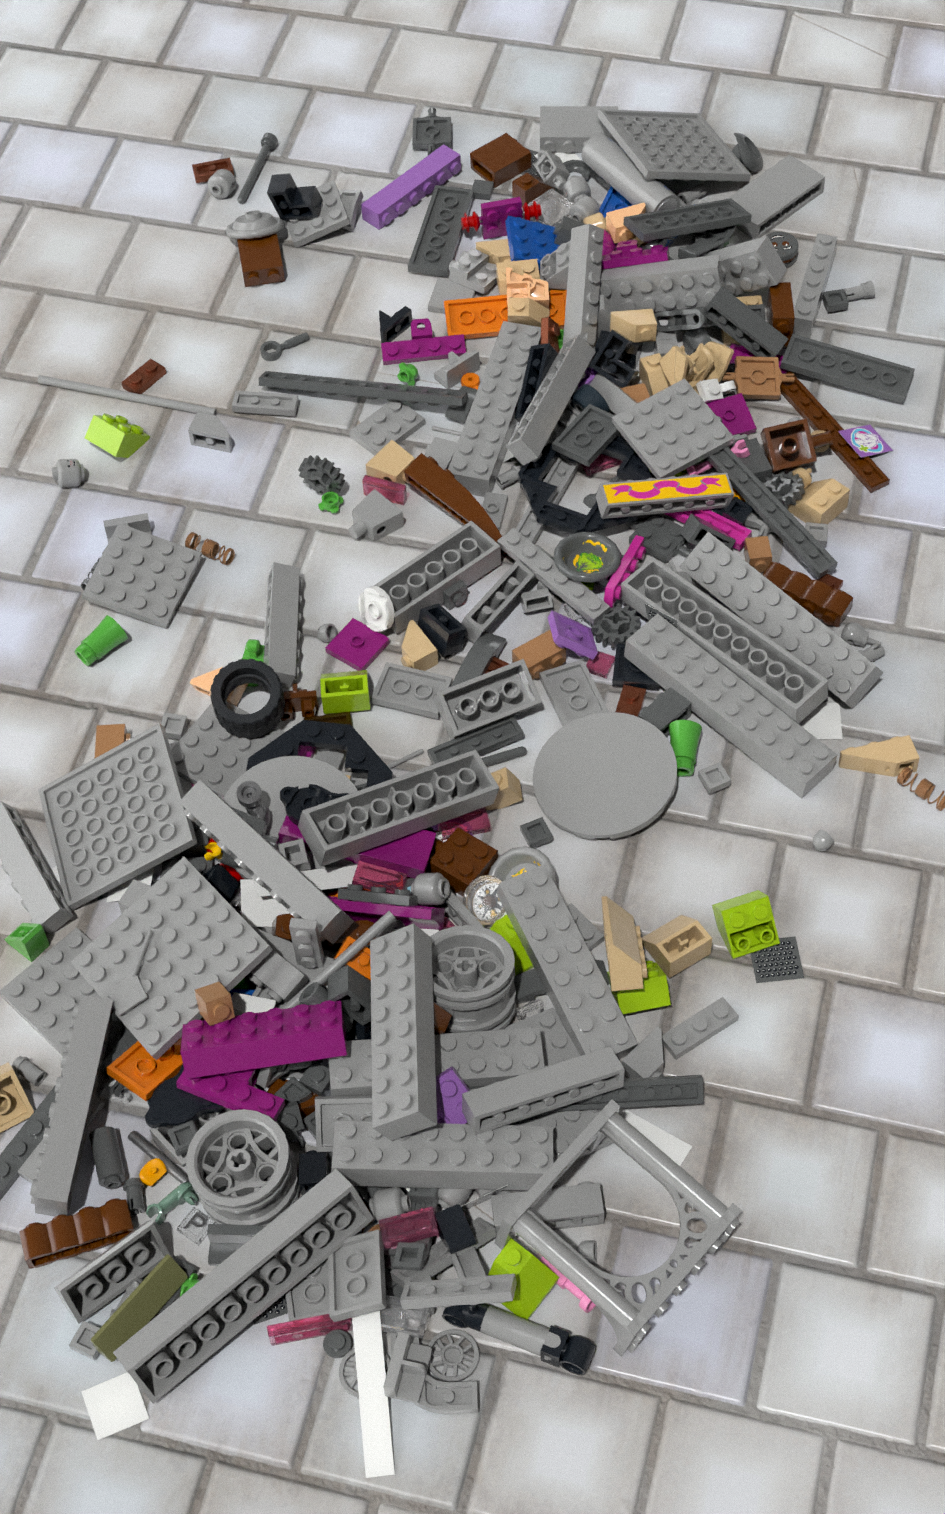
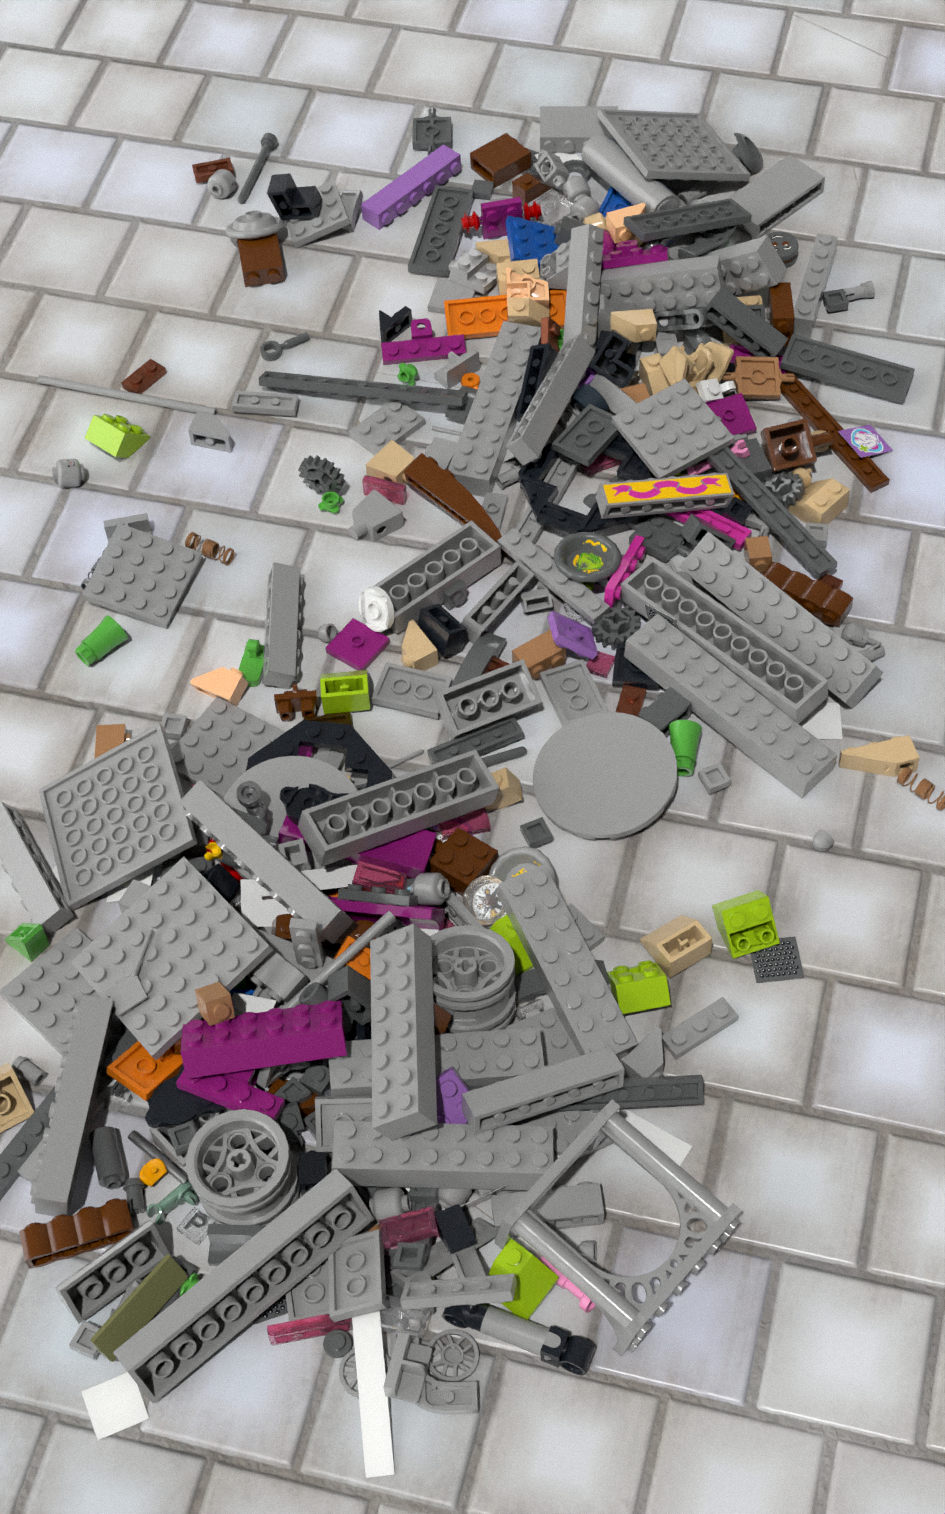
(240, 673): black tyre -> none
(623, 947): tan slope -> none

